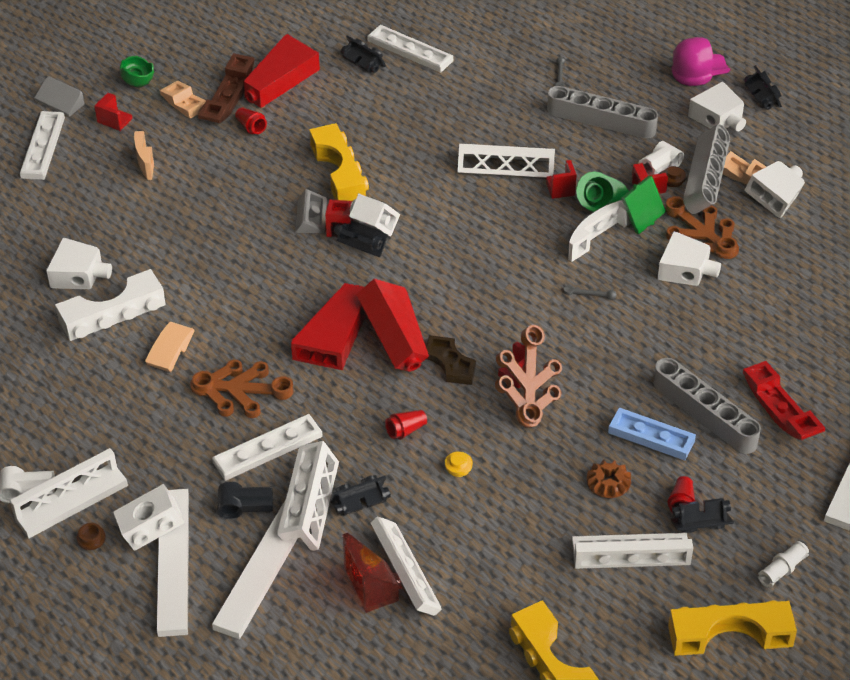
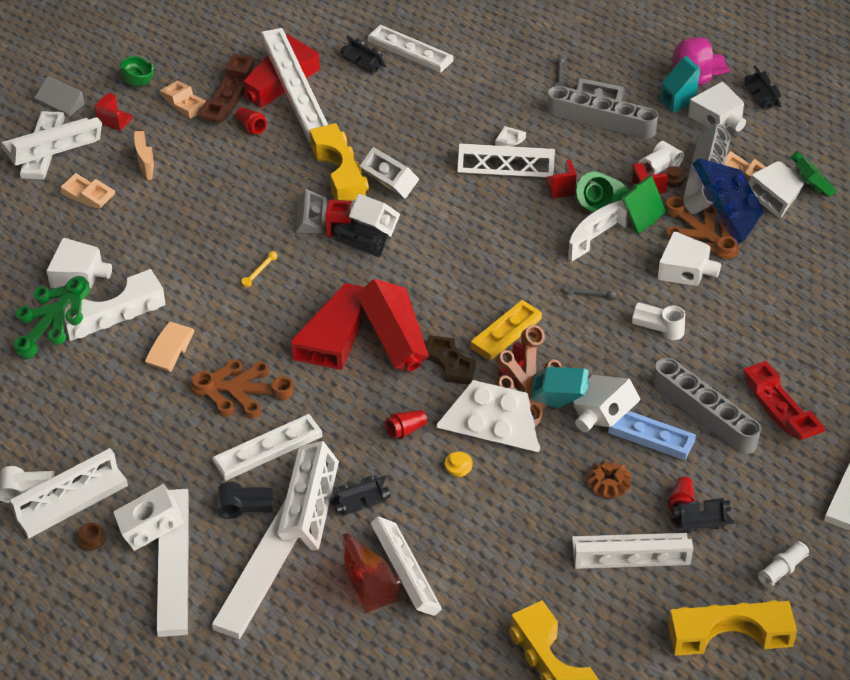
(52, 140): none -> white fence
(74, 292): none -> green plant
(87, 193): none -> light nougat slope
(247, 281): none -> yellow hinge
(293, 80): none -> white tile
(389, 172): none -> white brick
(493, 415): none -> white wing
(505, 330): none -> yellow plate
(508, 136): none -> white tile
(559, 385): none -> teal slope
(601, 89): none -> light grey slope
(604, 402): none -> white torso
(667, 320): none -> white piece
(680, 85): none -> teal slope
(731, 197): none -> clear blue wing
(813, 175): none -> green plate

